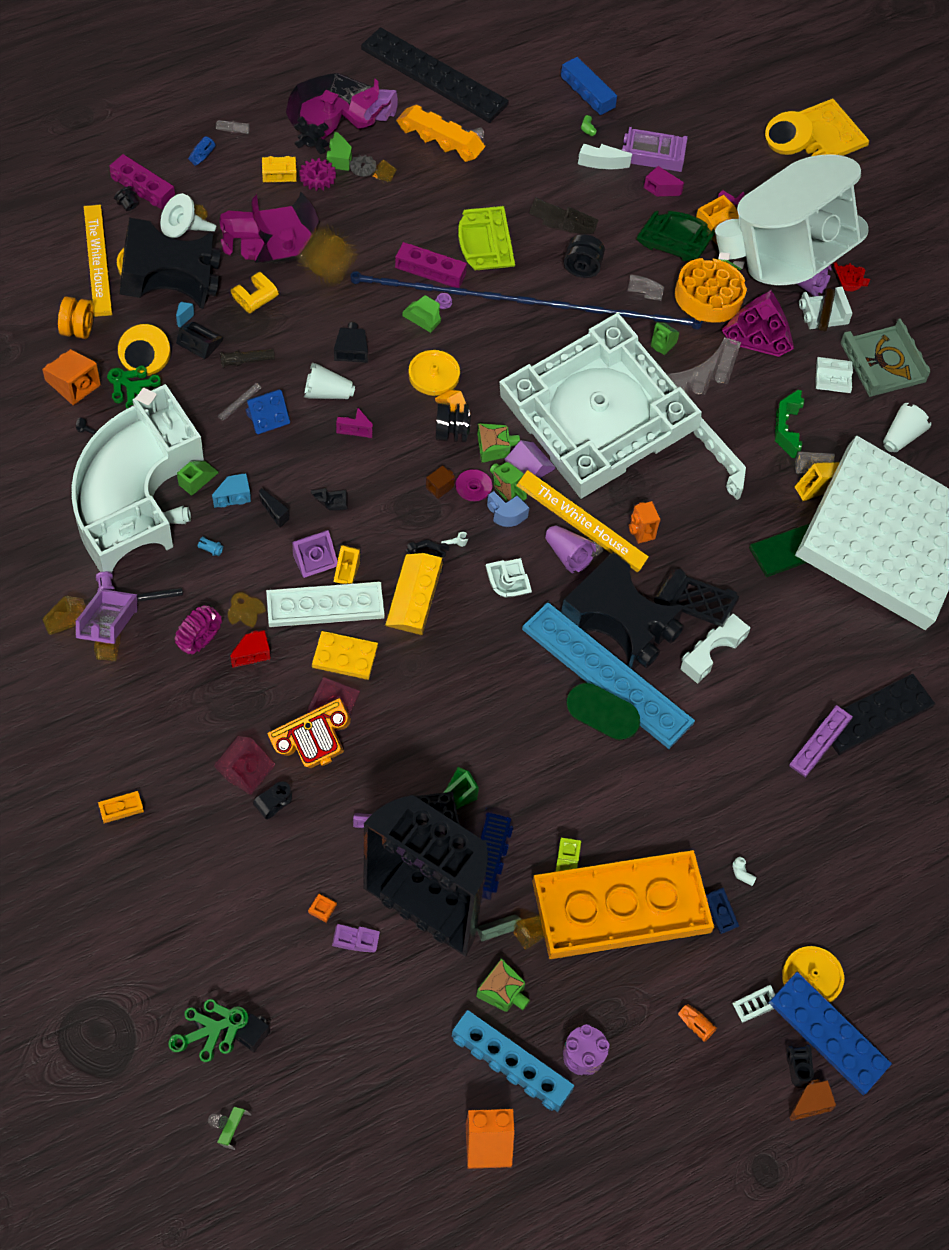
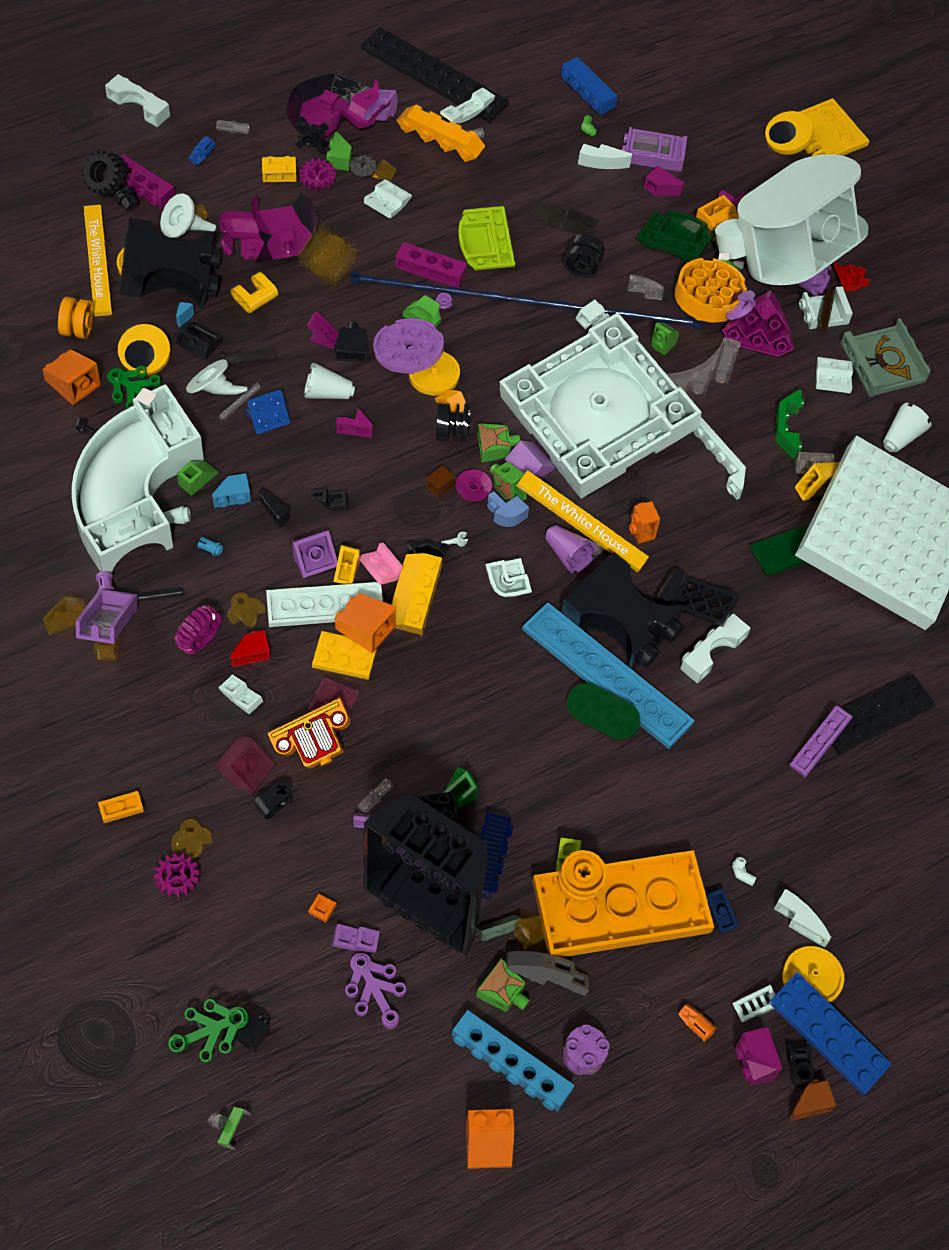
(94, 173): none -> black tyre
(123, 91): none -> light aqua arch
(176, 884): none -> magenta gear
(191, 841): none -> clear yellow plate
(214, 381): none -> light aqua piece
(238, 693): none -> light aqua slope
(323, 331): none -> magenta slope
(366, 621): none -> orange slope
(373, 986): none -> medium lavender plant
(375, 795): none -> clear axle
(382, 564): none -> bright pink bracket
(387, 198): none -> light aqua slope
(392, 341): none -> medium lavender plate
(470, 108): none -> light aqua slope
(543, 967): none -> dark grey slope
(585, 864): none -> light orange wheel
(591, 315): none -> light aqua piece
(742, 309): none -> medium lavender helmet
(758, 1057): none -> magenta slope
(803, 918): none -> light aqua slope

